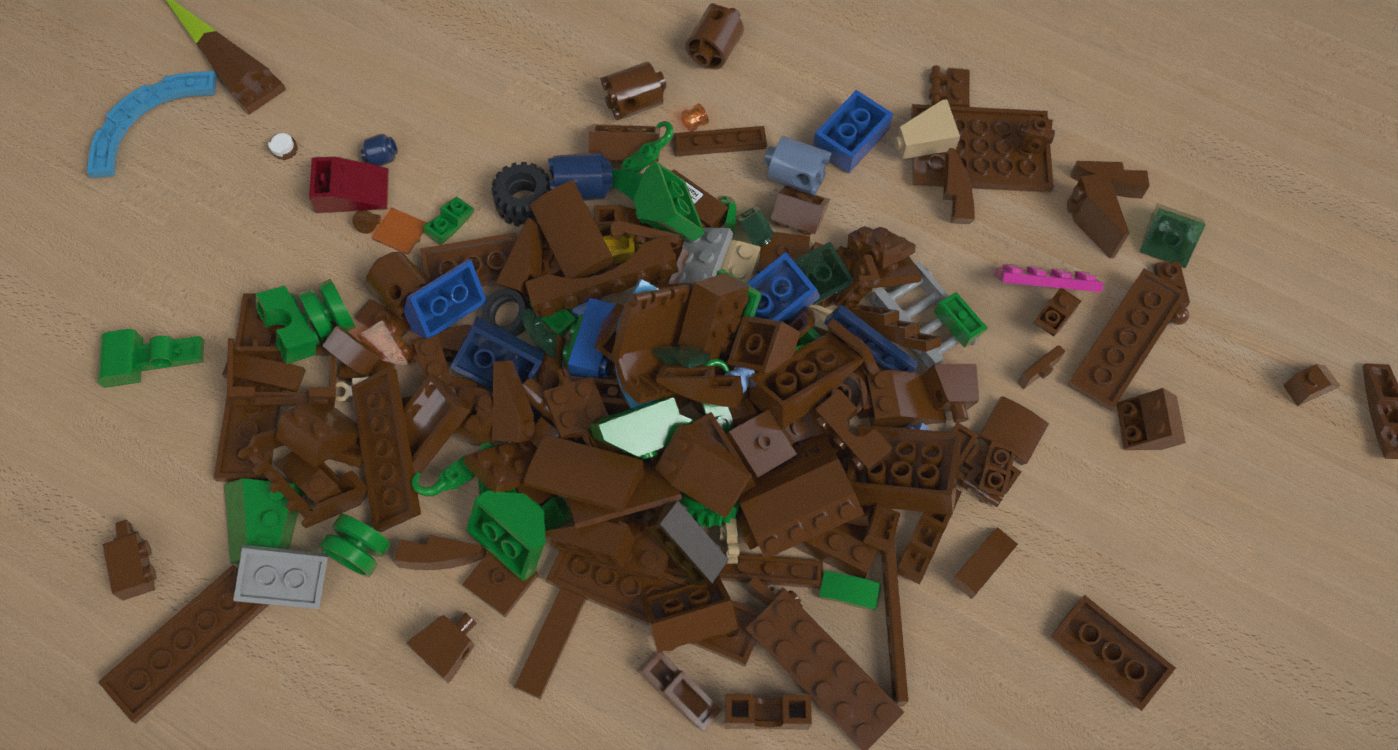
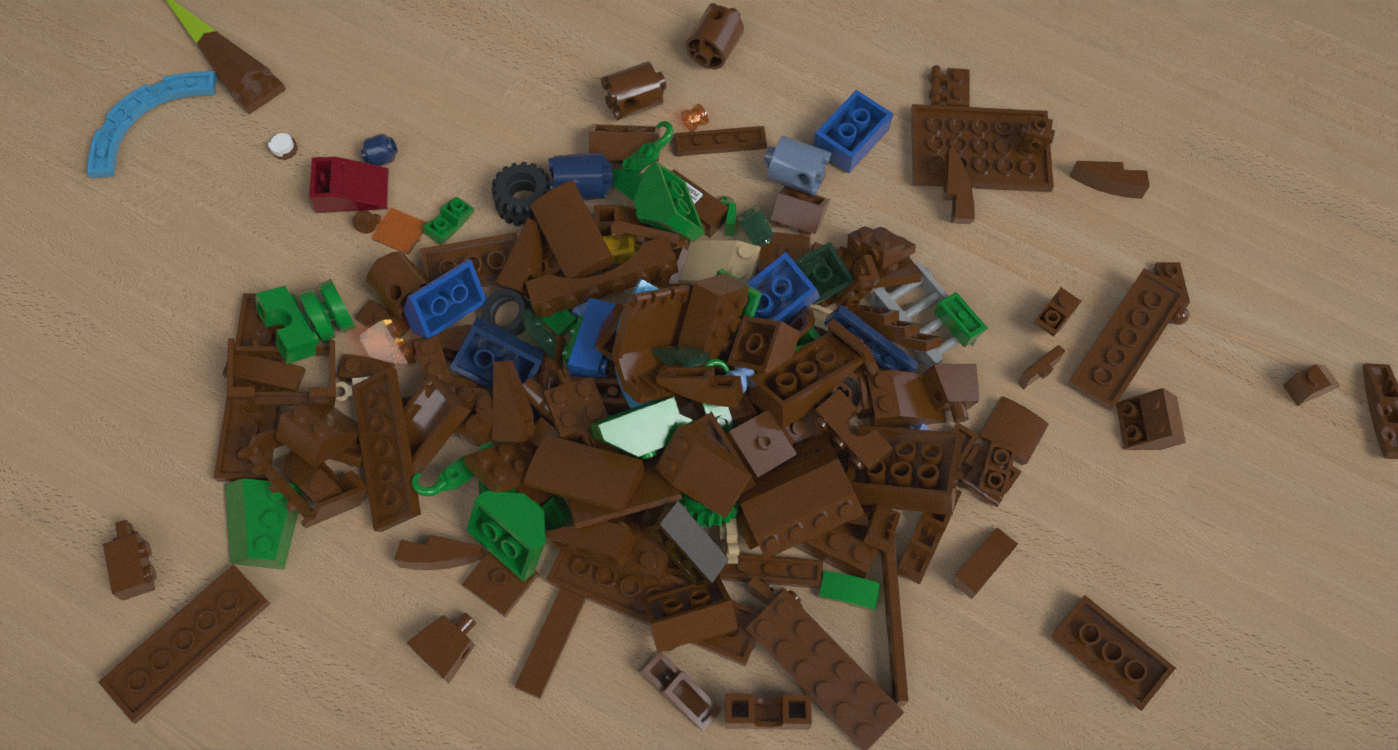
(125, 356): green plate -> none
(280, 577): light grey plate -> none
(352, 352): reddish brown slope -> none
(354, 545): green wheel -> none
(705, 254): light grey plate -> none
(928, 132): tan slope -> none
(1056, 278): dark pink plate -> none
(1099, 212): reddish brown slope -> none
(1172, 235): clear green slope -> none

